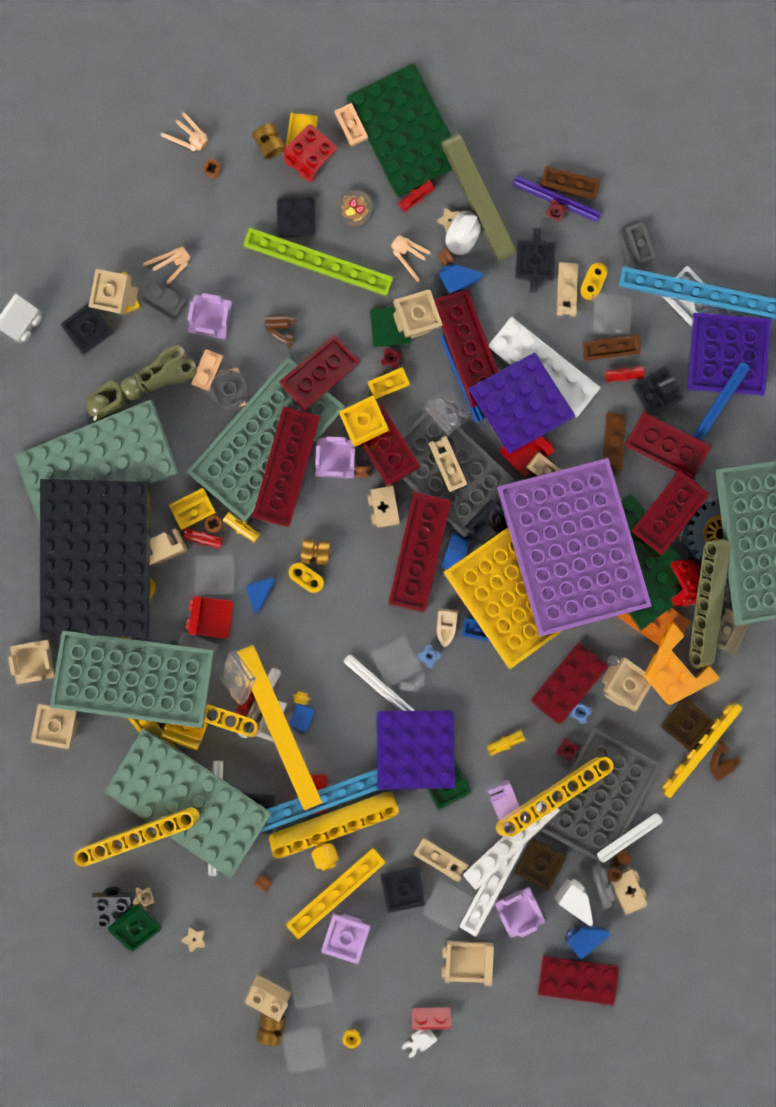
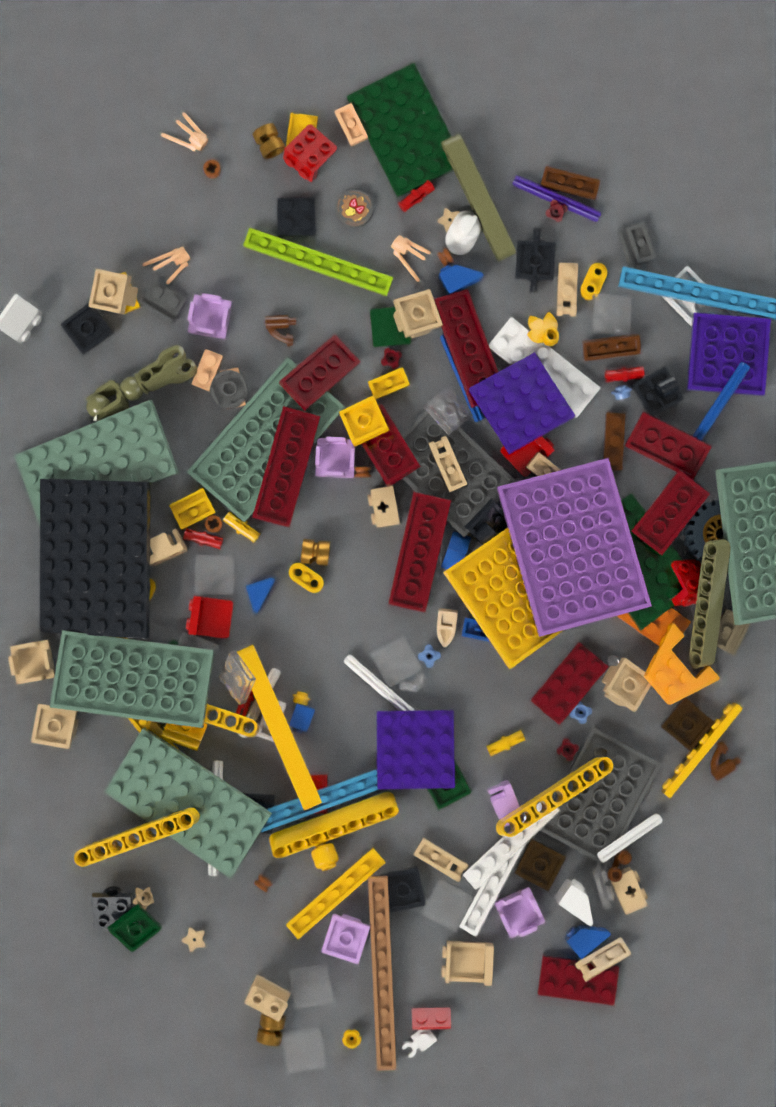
(382, 972): none -> medium nougat plate
(542, 328): none -> yellow plate
(603, 958): none -> tan plate
(621, 392): none -> medium blue plate

